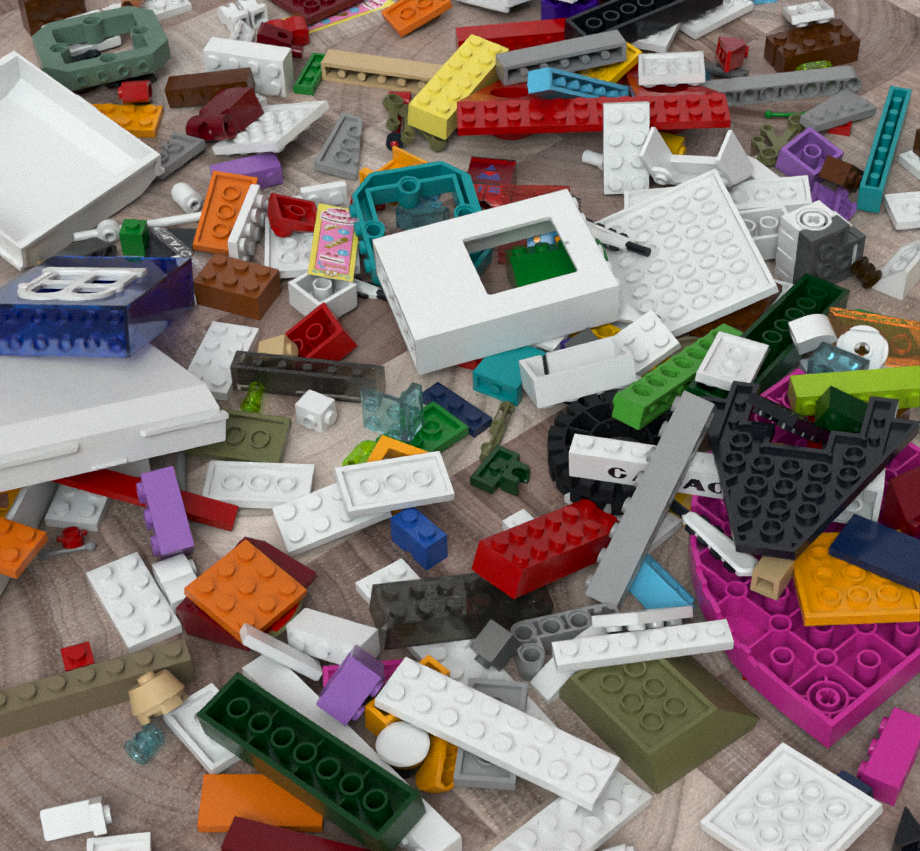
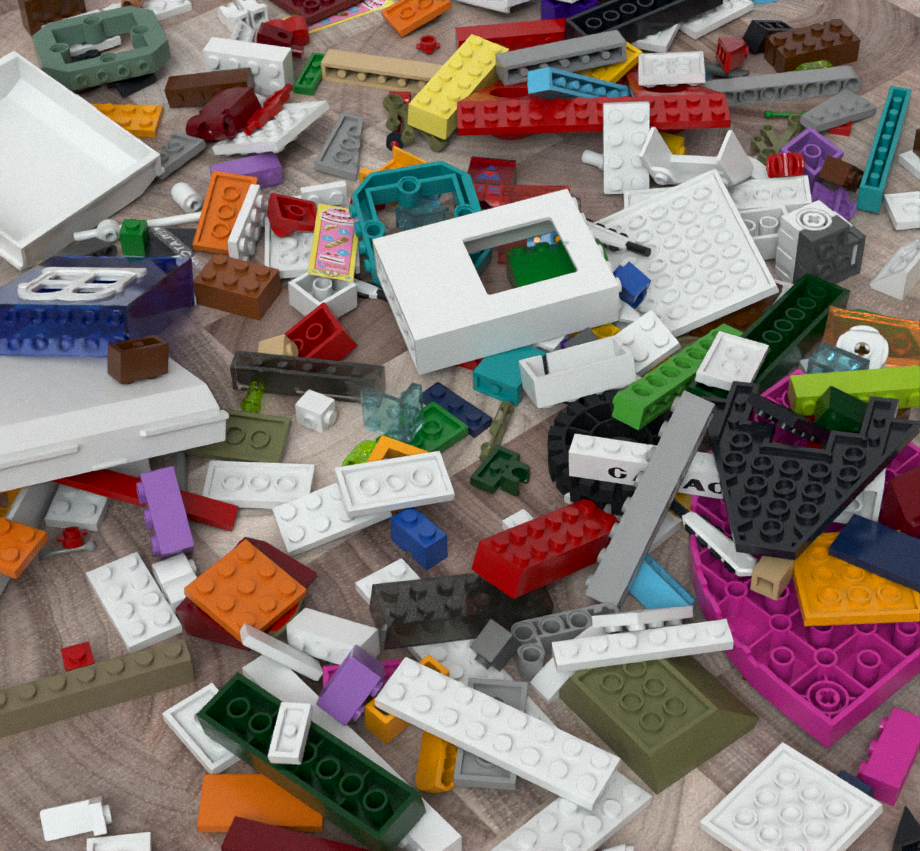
(135, 91): red brick -> none
(137, 359): none -> reddish brown brick
(144, 743): clear light blue bush -> none
(156, 695): tan cone -> none
(216, 354): white plate -> none
(272, 107): none -> red piece
(290, 733): none -> white plate
(403, 747): white piece -> none
(428, 44): none -> red plate
(633, 284): none -> blue brick
(759, 29): none -> black slope
(785, 165): none -> red gear
(807, 12): white plate -> none
(810, 332): white brick -> none
(865, 272): dark brown bush -> none

